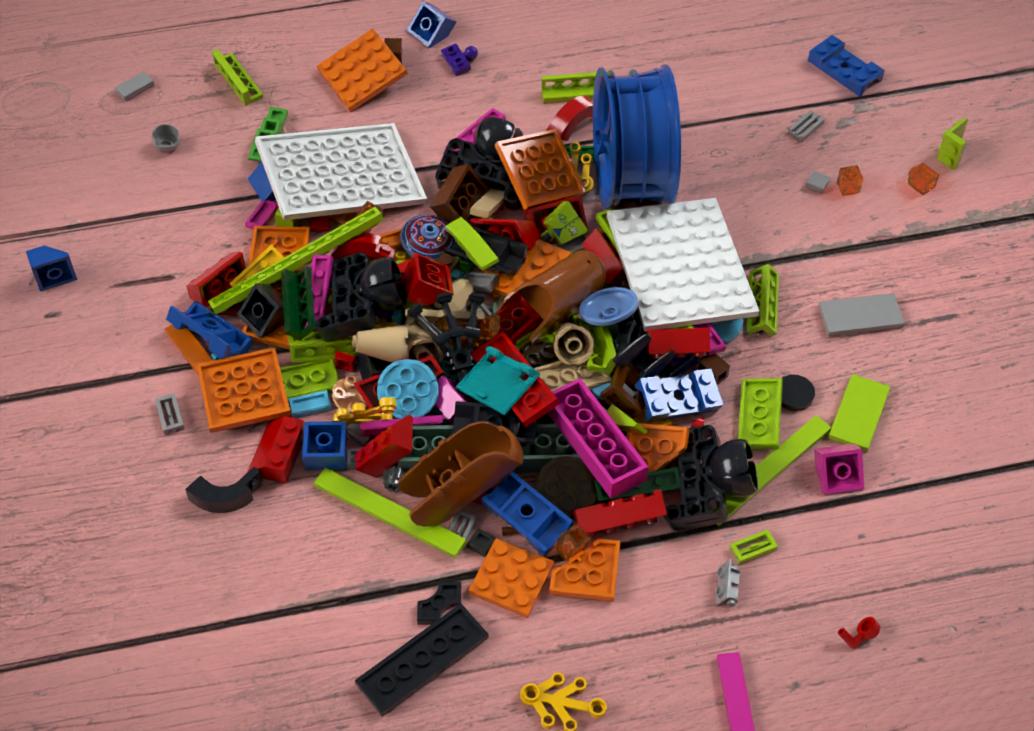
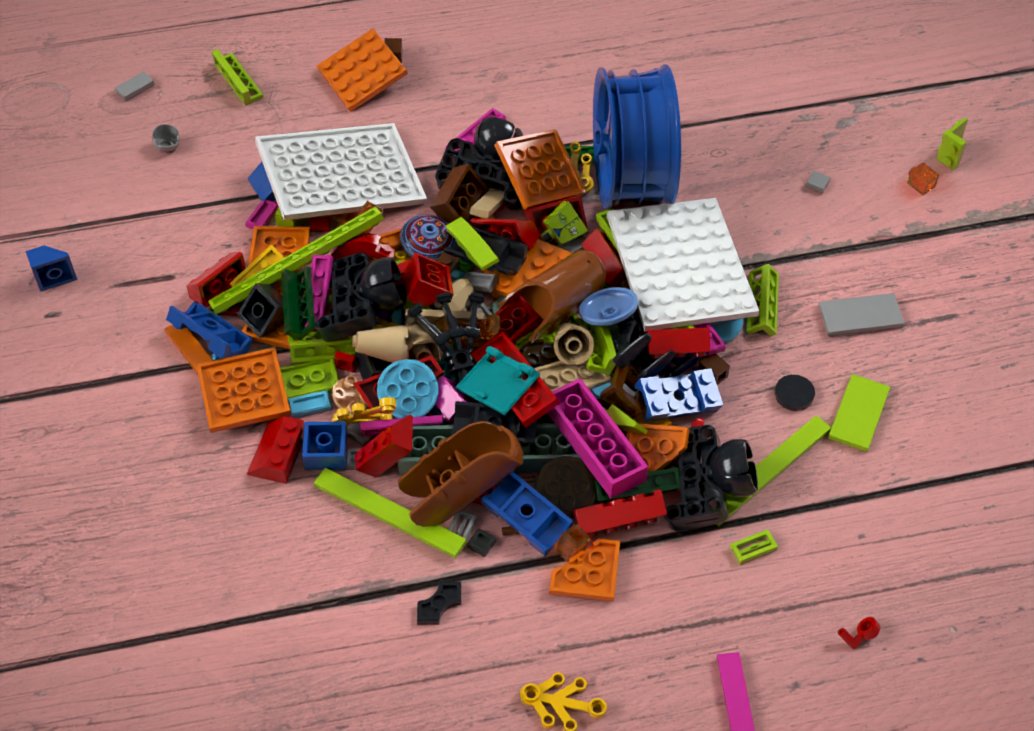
(172, 427): light grey tile -> none
(225, 498): black arch -> none
(270, 126): bright green slope -> none
(391, 478): dark grey gear -> none
(421, 659): black plate -> none
(430, 24): blue slope -> none
(458, 60): dark purple plate -> none
(511, 578): orange plate -> none
(565, 92): lime fence -> none
(571, 115): red arch -> none
(727, 576): light grey hinge -> none
(761, 412): lime tile -> none
(807, 120): light grey tile -> none
(832, 56): blue piece -> none
(839, 468): dark pink slope -> none
(850, 180): clear orange brick -> none

